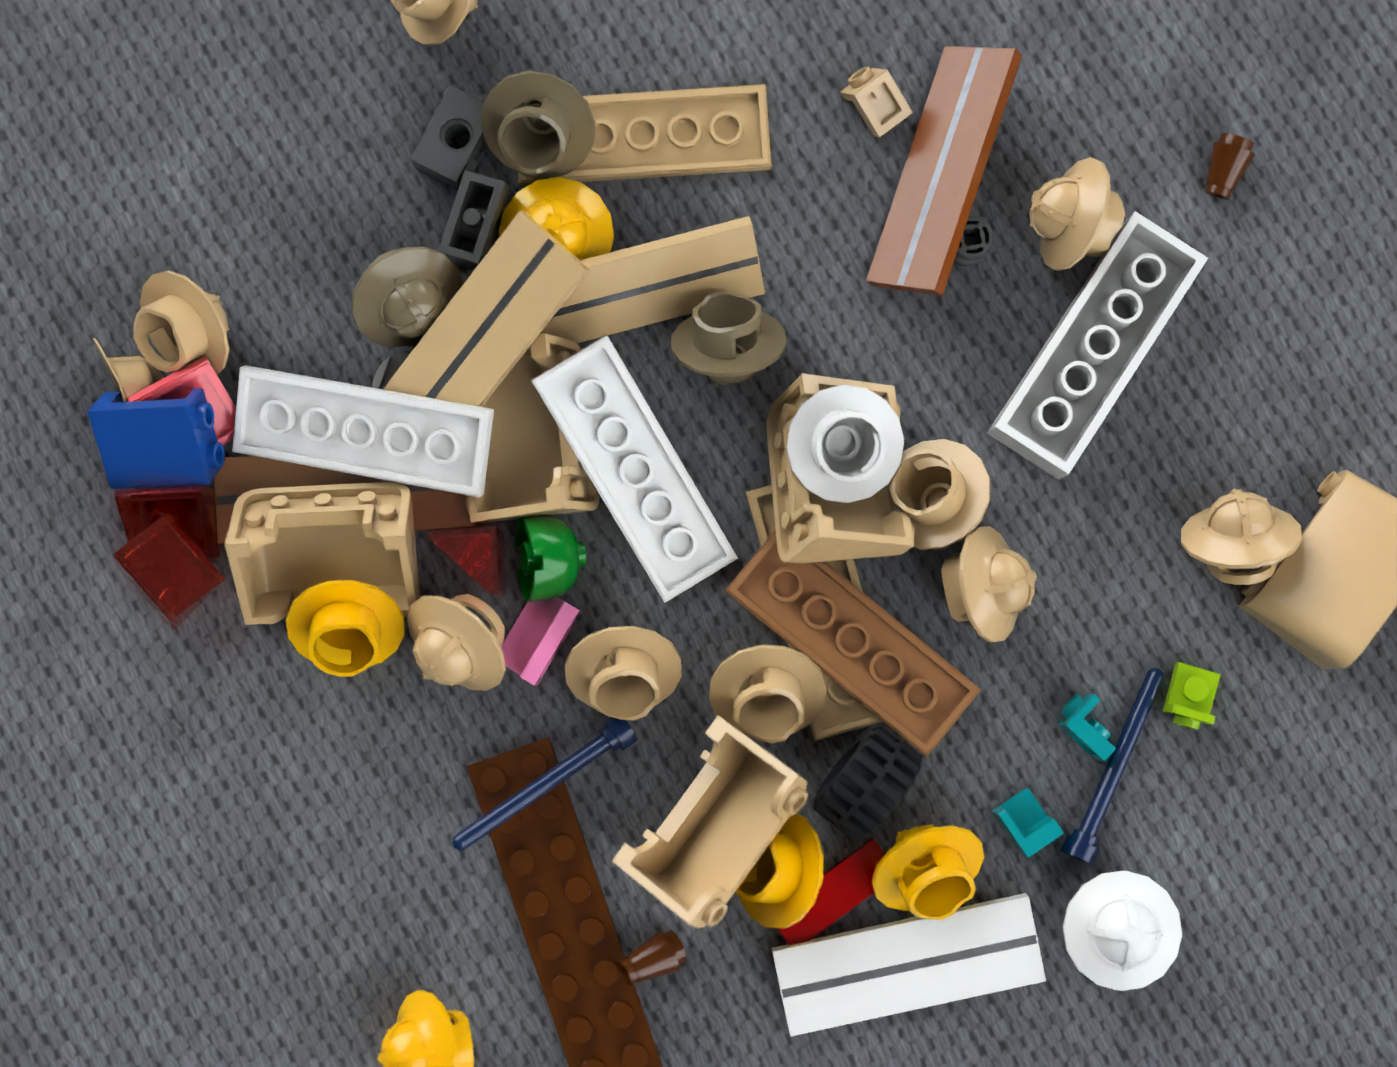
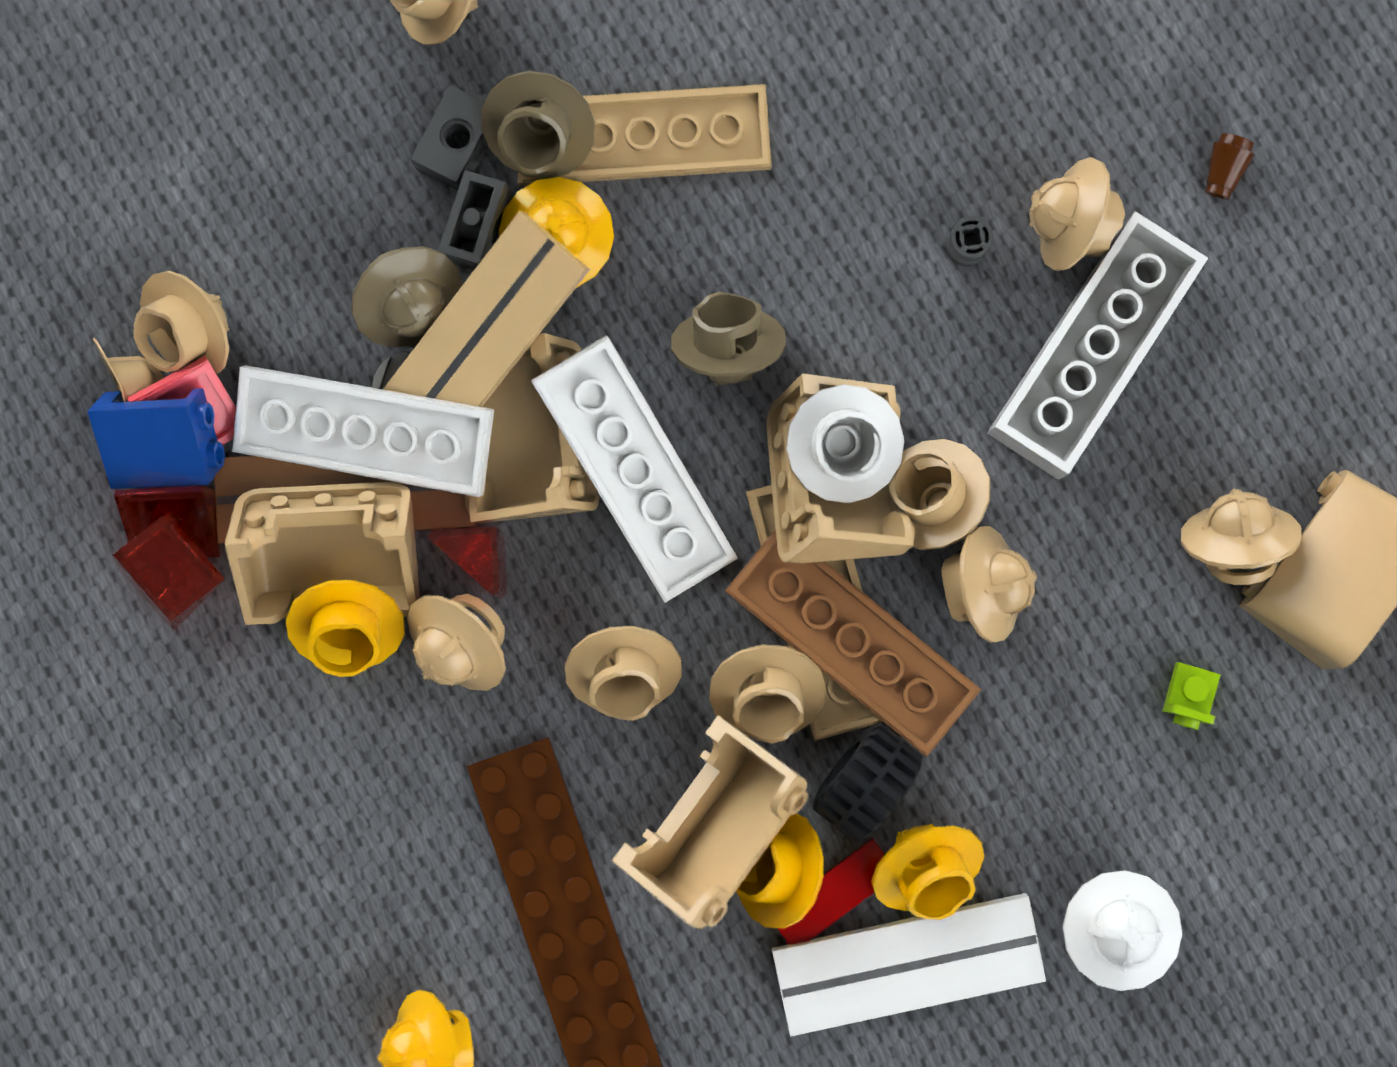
(538, 637): bright pink panel -> none
(547, 557): green cylinder -> none
(613, 736): dark blue piece -> none
(653, 958): reddish brown cone -> none
(660, 281): tan tile -> none
(877, 99): tan bracket -> none
(944, 169): tile -> none
(1027, 823): teal panel -> none
(1083, 841): dark blue piece -> none
(1088, 735): teal bracket -> none

